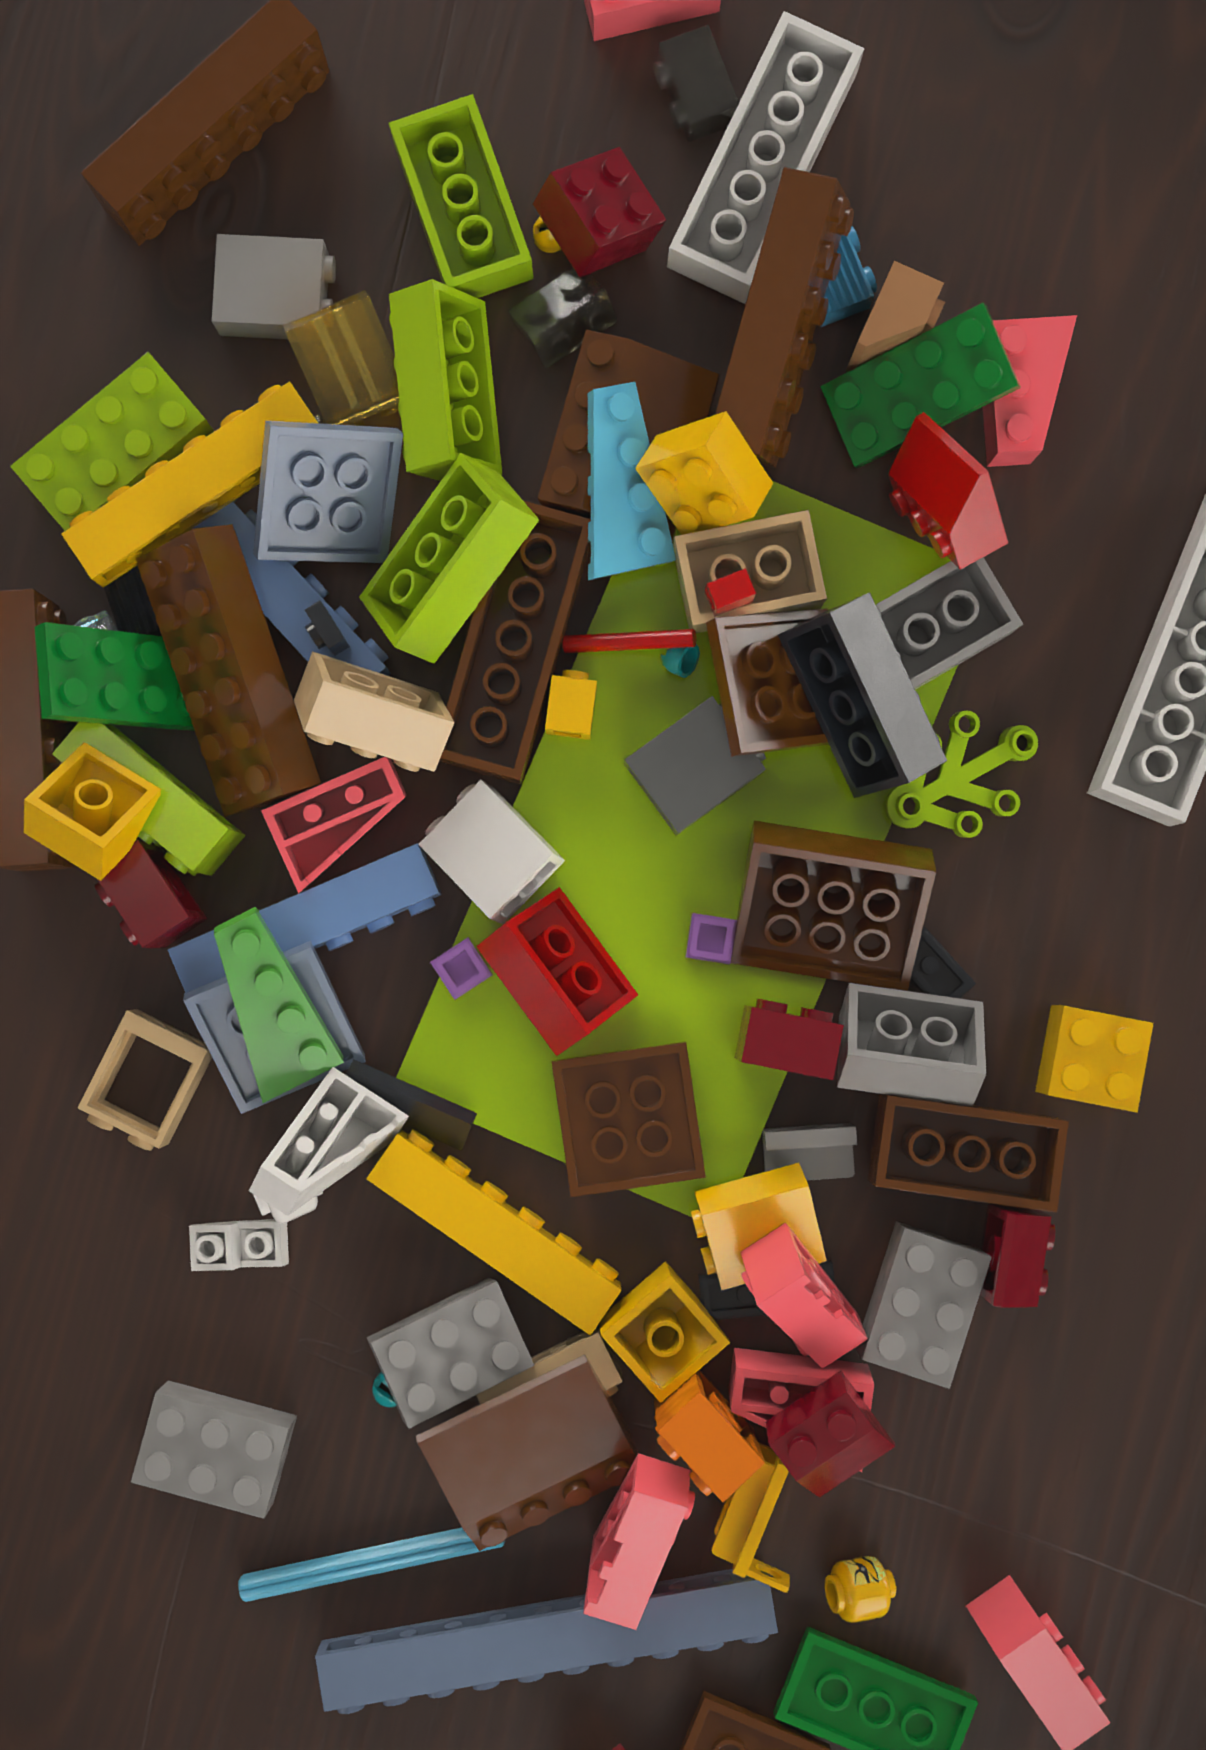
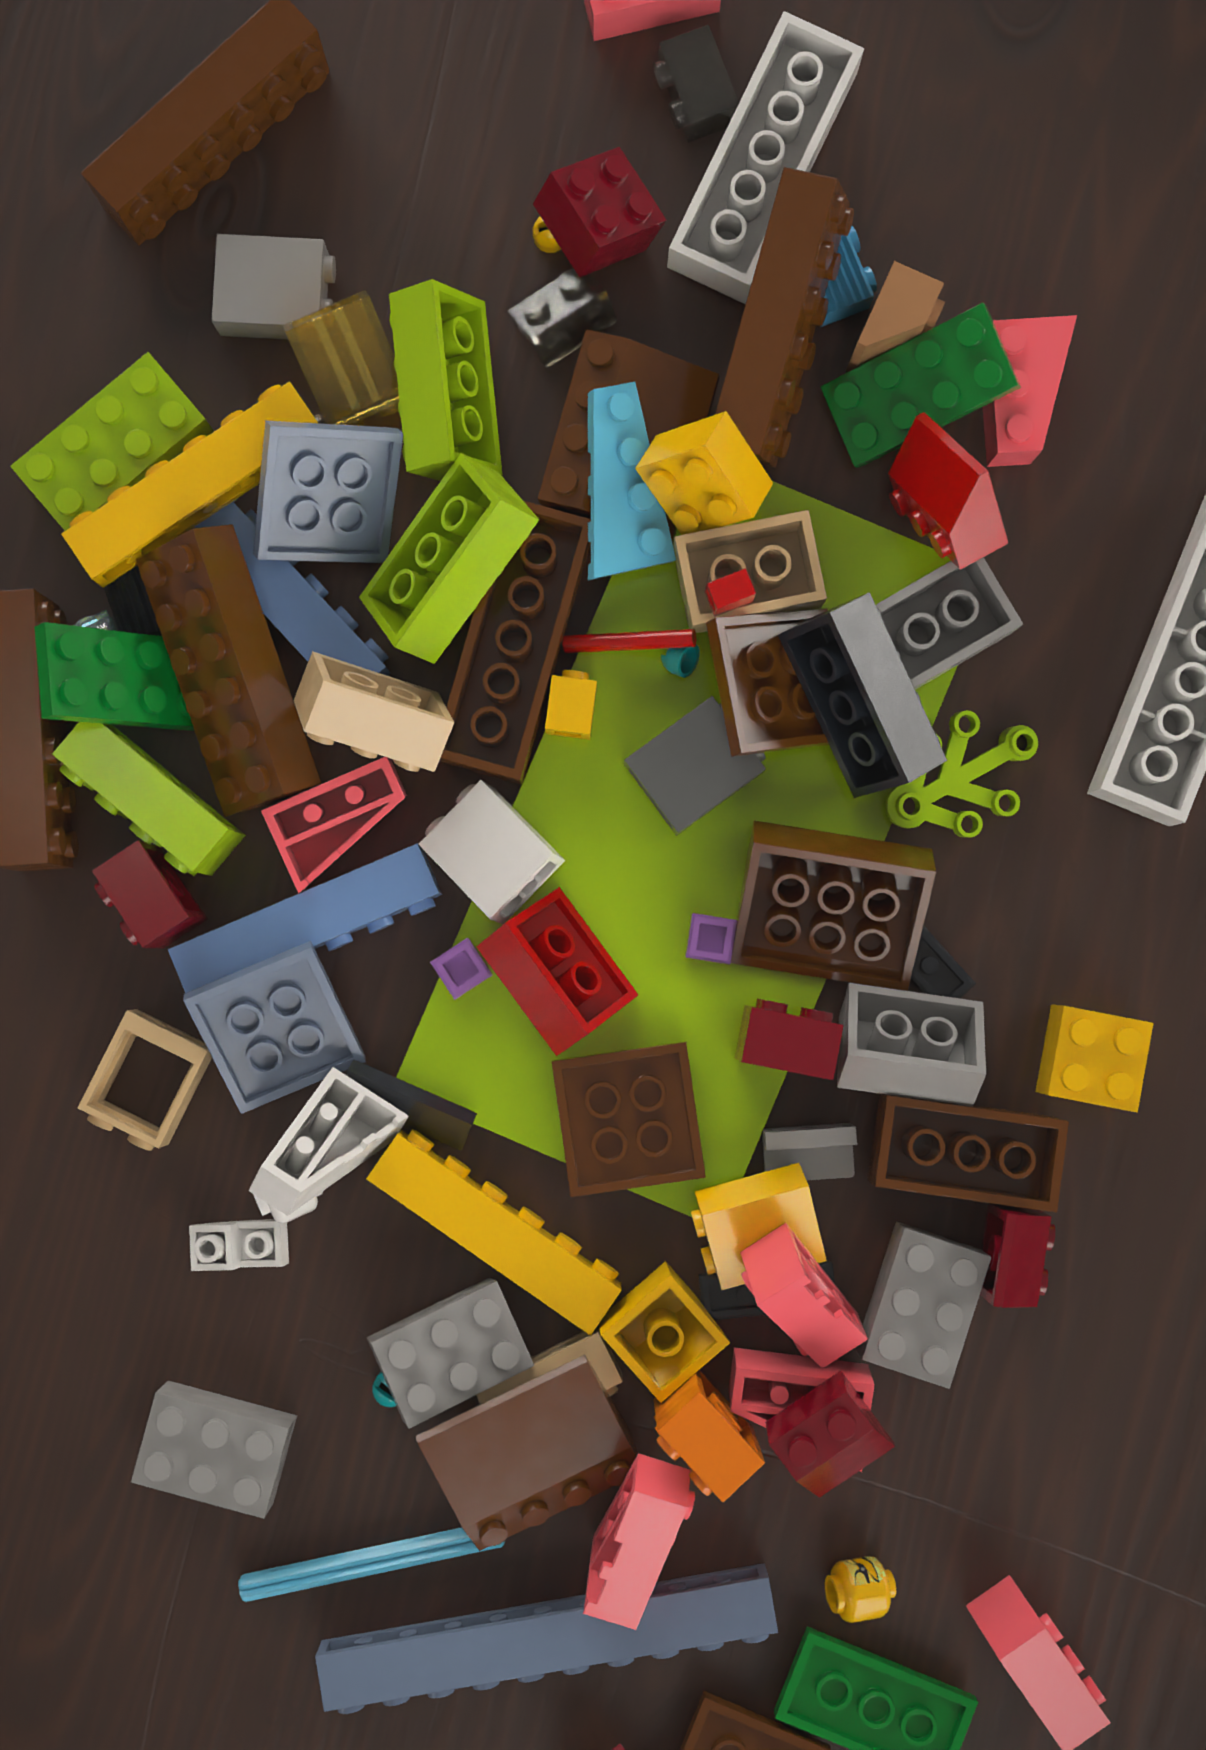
(90, 810): yellow slope -> none
(275, 1013): bright green wing -> none
(324, 629): black plate -> none
(462, 198): lime brick -> none
(745, 1520): yellow piece -> none

